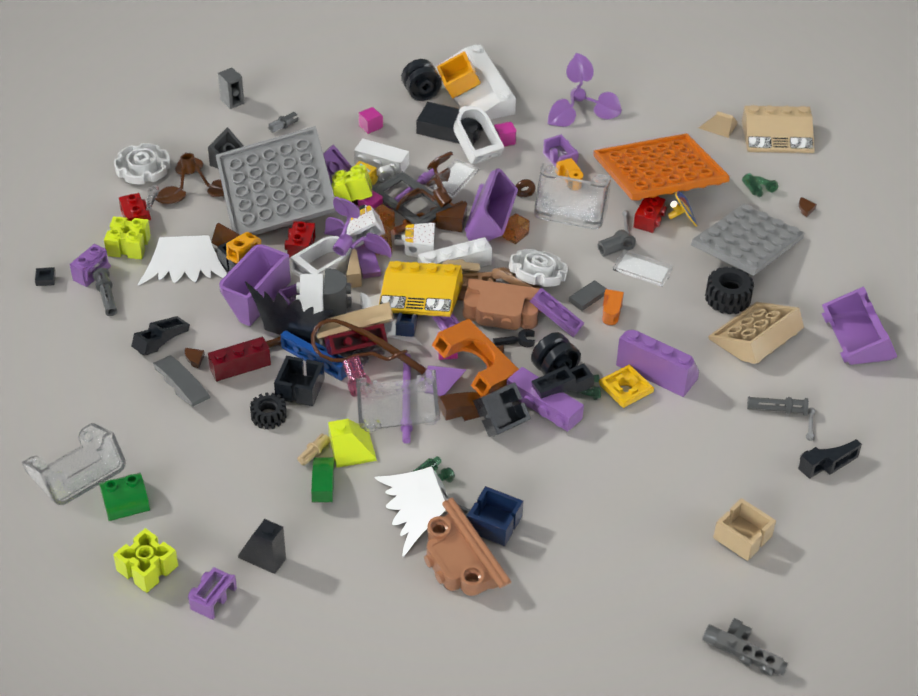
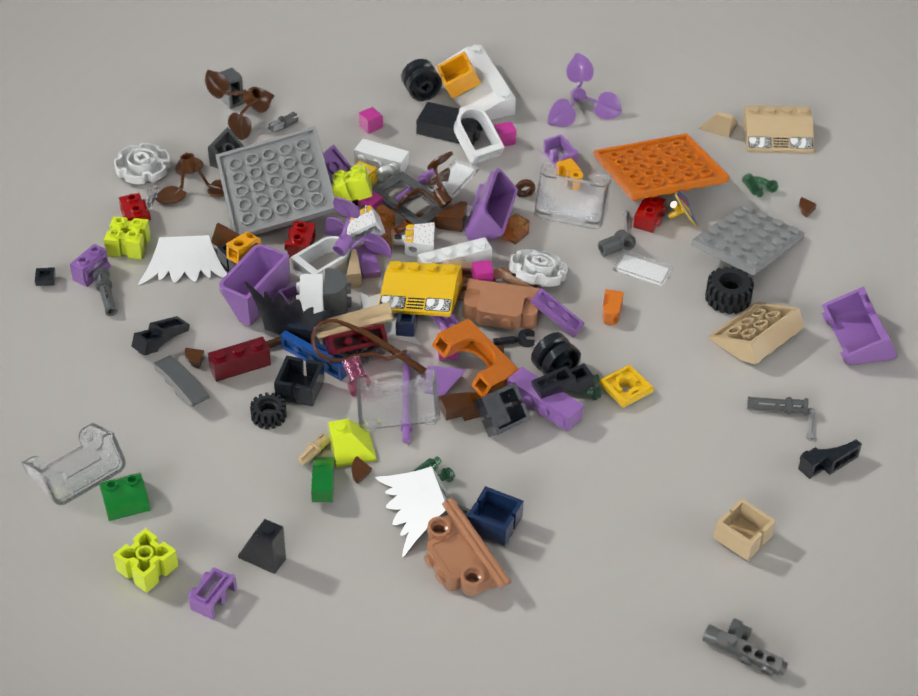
(255, 97): none -> reddish brown plant
(359, 470): none -> reddish brown tile
(482, 270): none -> dark pink piece
(587, 295): dark grey tile -> none
(657, 362): medium lavender windscreen -> none

